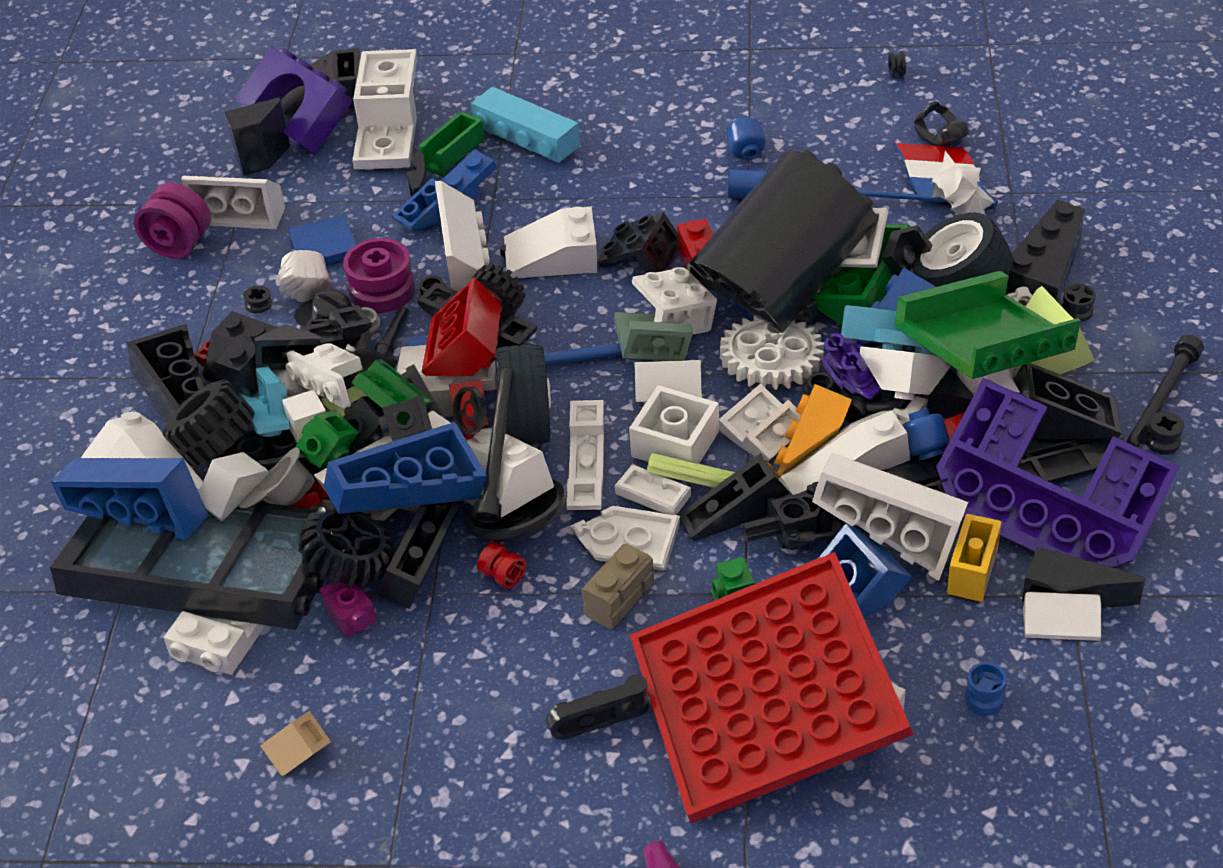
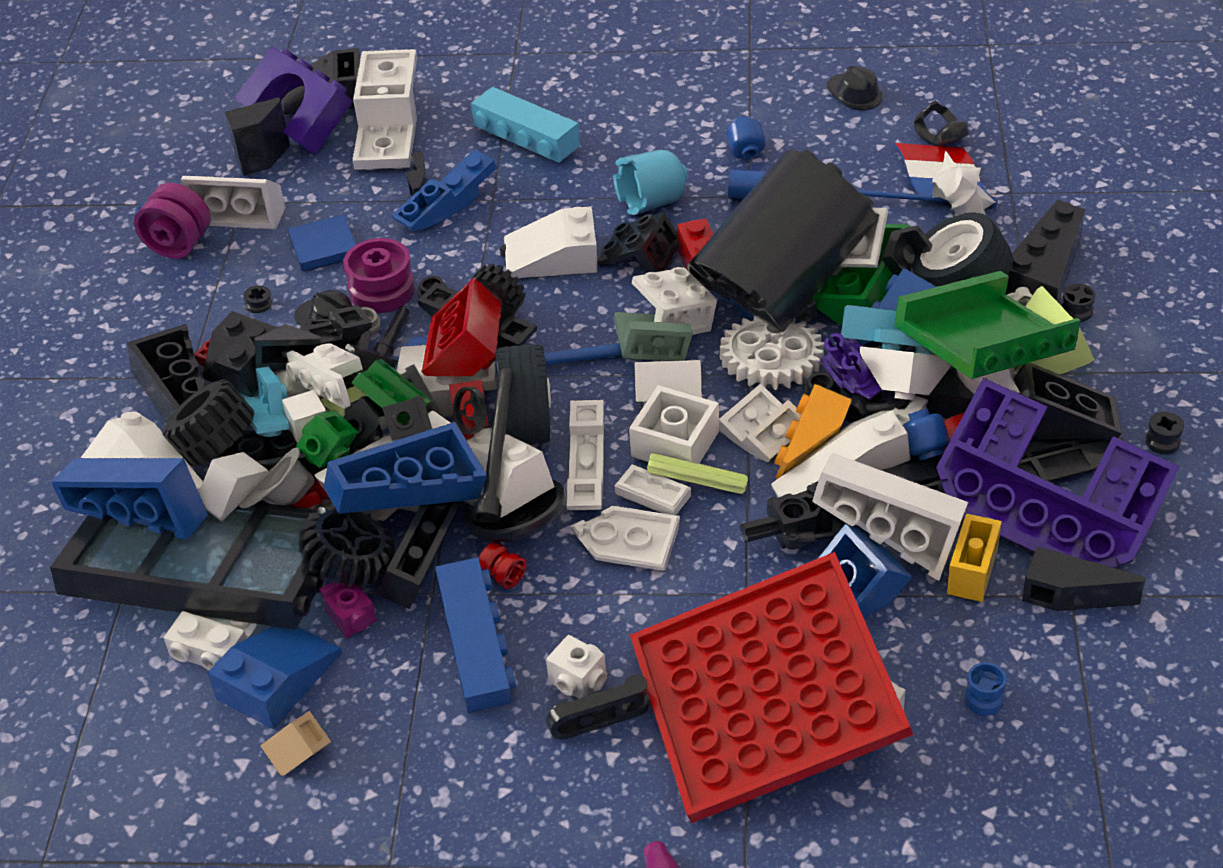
(271, 672): none -> blue slope
(303, 275): white hair -> none
(451, 143): green window -> none
(461, 235): white slope -> none
(474, 636): none -> blue wedge
(576, 668): none -> white brick
(617, 586): dark tan brick -> none
(649, 180): none -> medium azure cylinder
(730, 578): green brick -> none
(735, 500): black slope -> none
(856, 88): none -> black piece
(896, 63): black bush -> none
(1062, 616): white slope -> none
(1186, 352): black piece -> none

